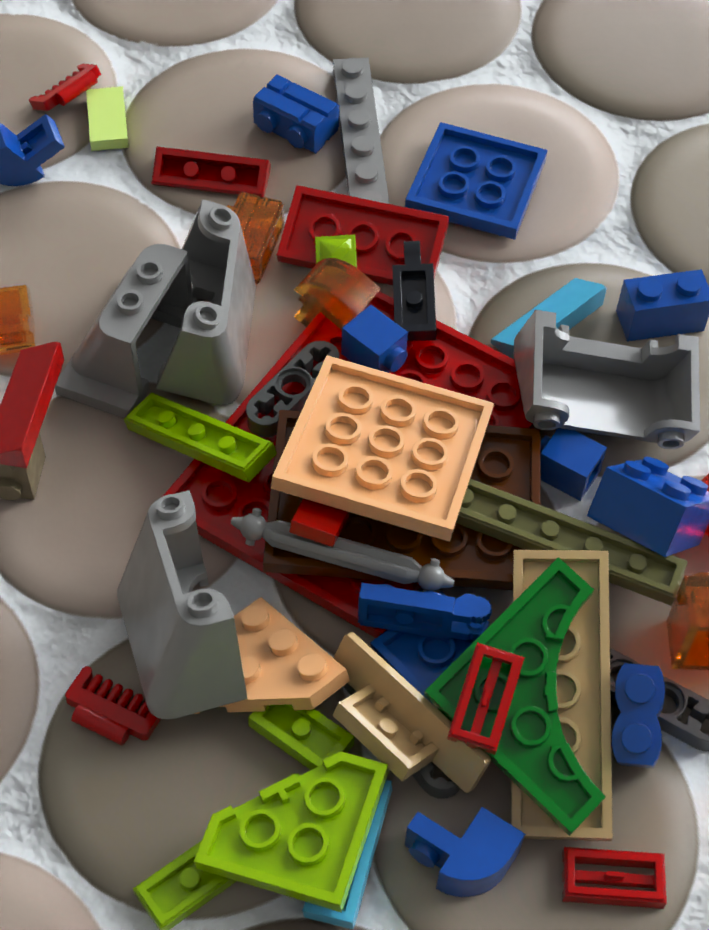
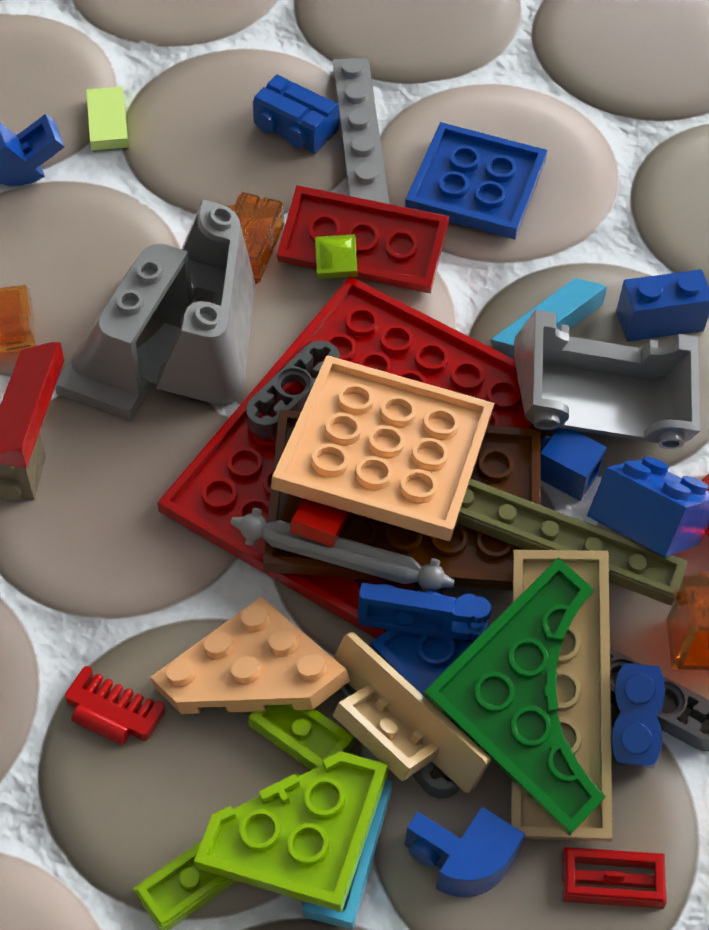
(68, 89): red piece -> none
(178, 637): light grey windscreen -> none
(200, 437): lime tile -> none
(210, 172): red slope -> none
(335, 291): clear orange brick -> none
(375, 341): blue brick -> none
(414, 295): black plate -> none
(473, 737): red tile -> none

